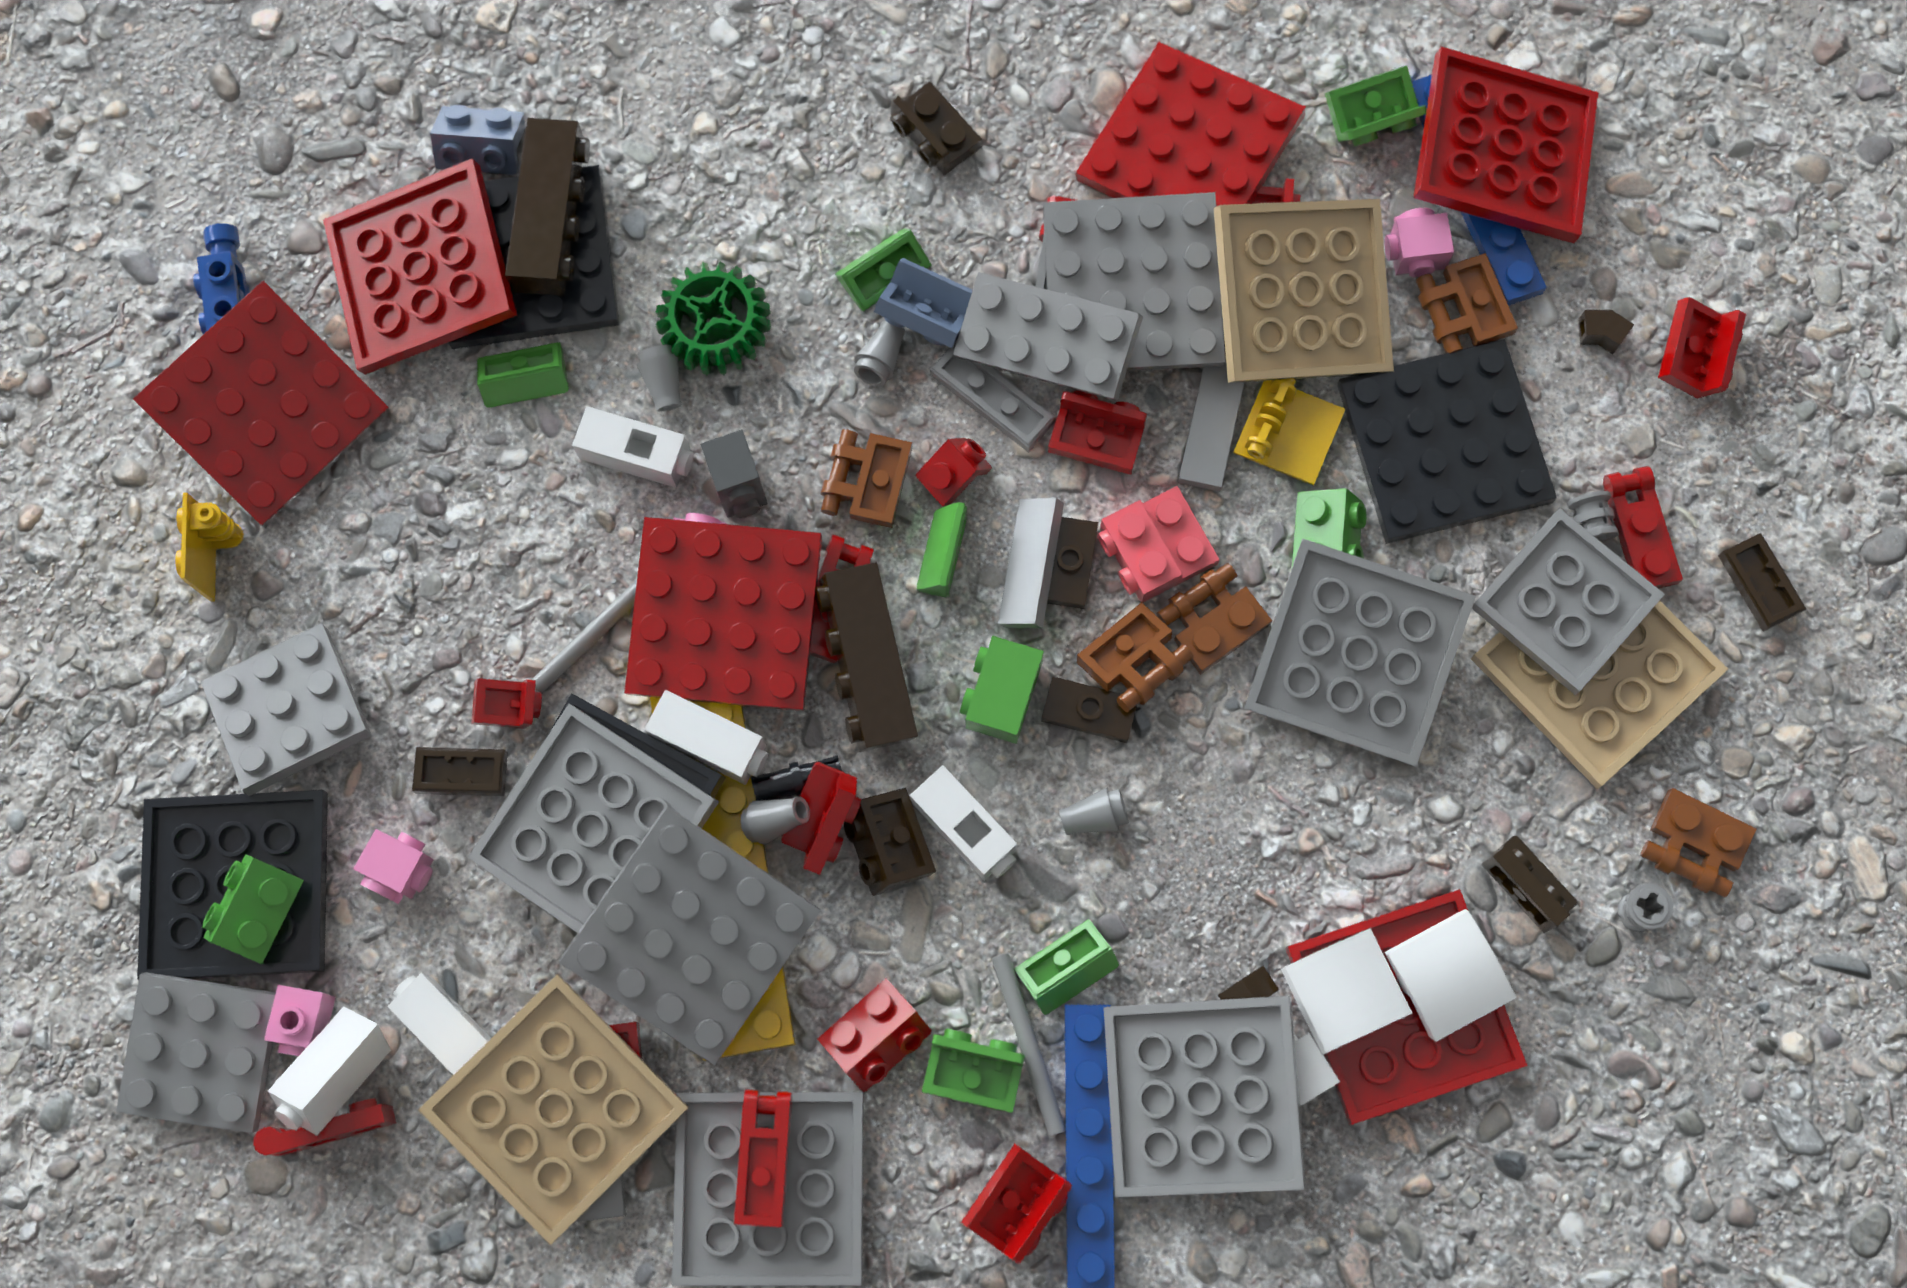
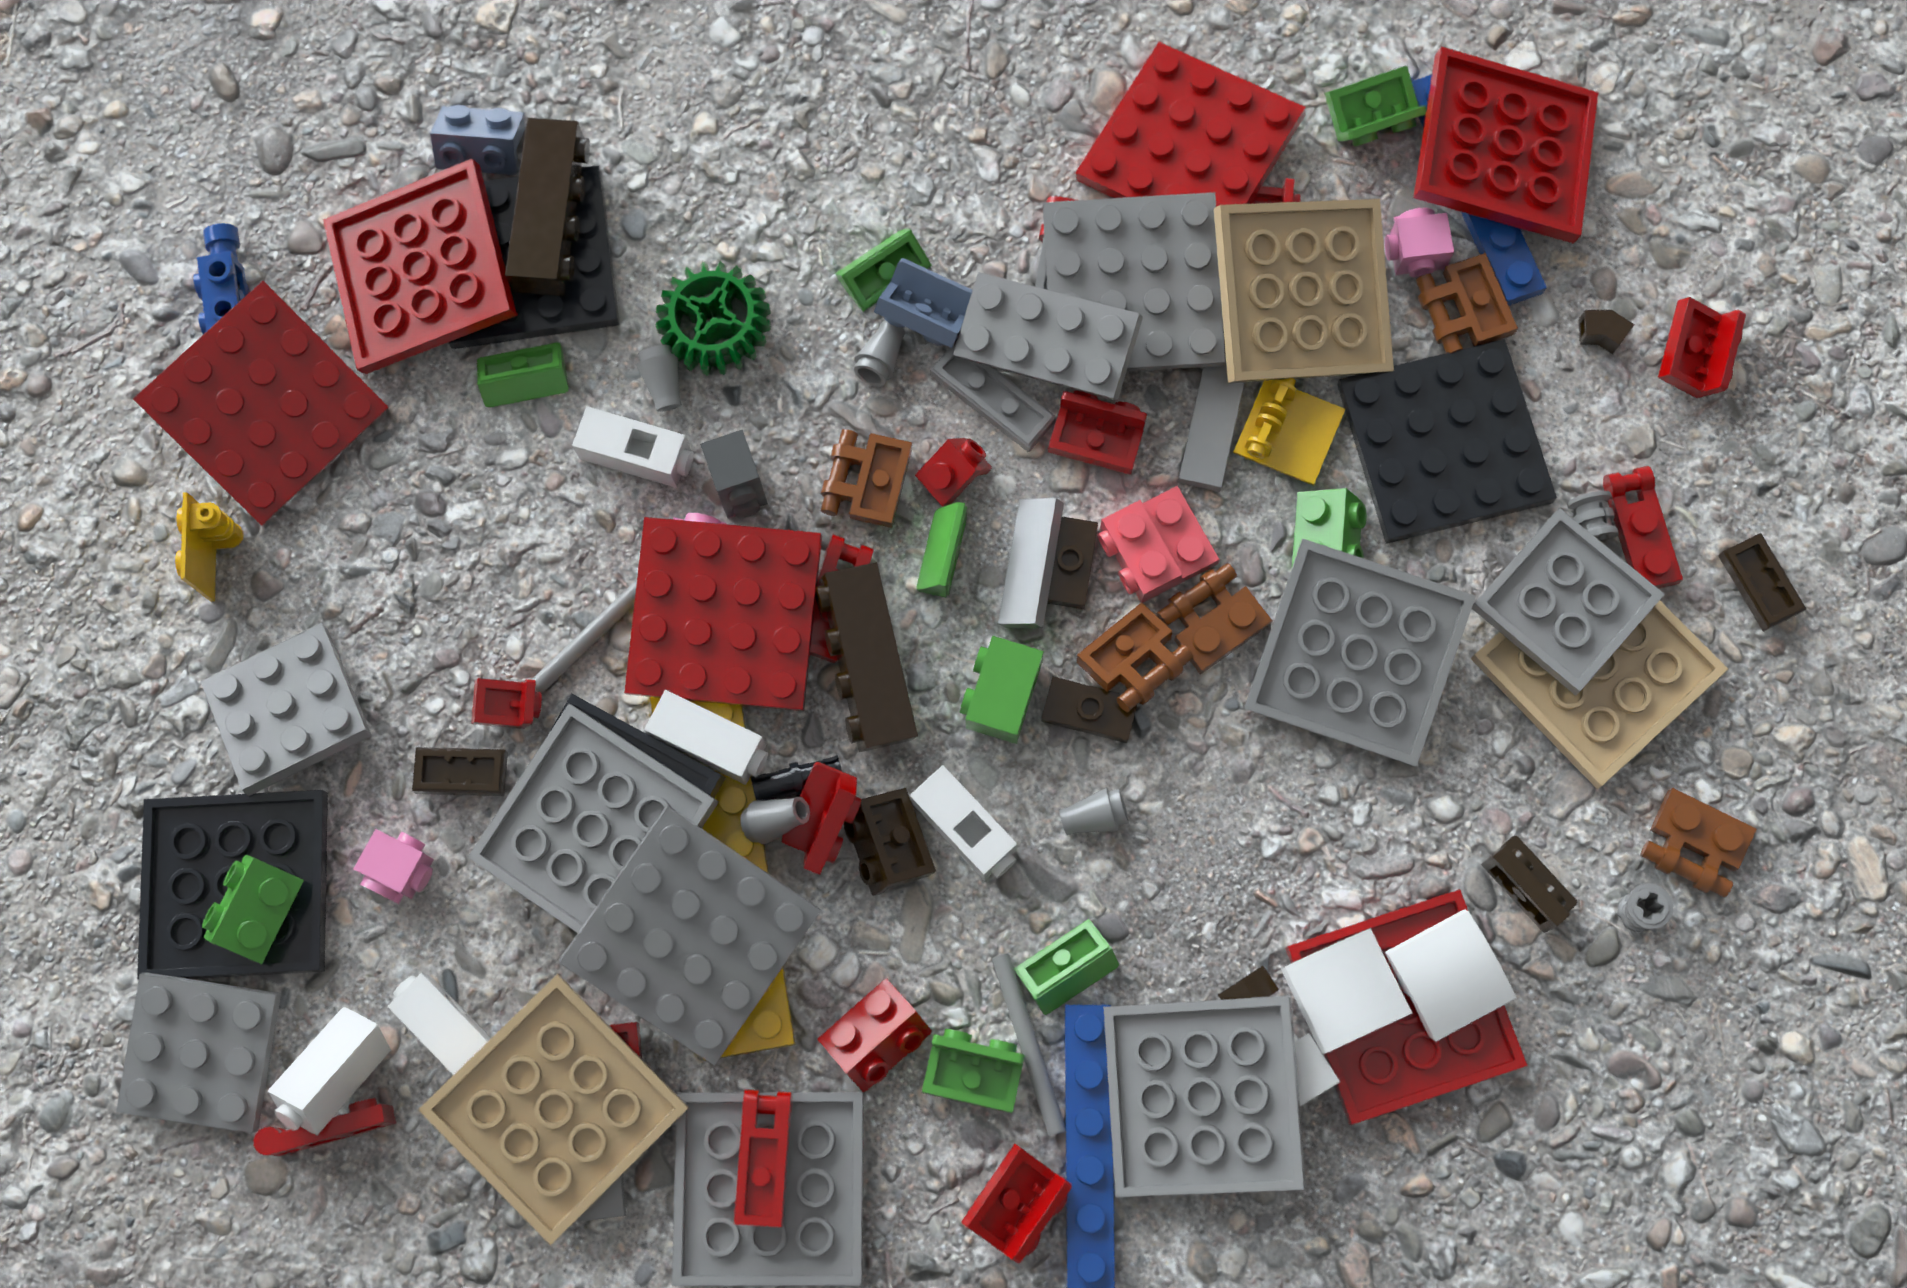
(297, 1018): bright pink brick -> none
(935, 127): dark brown bracket -> none

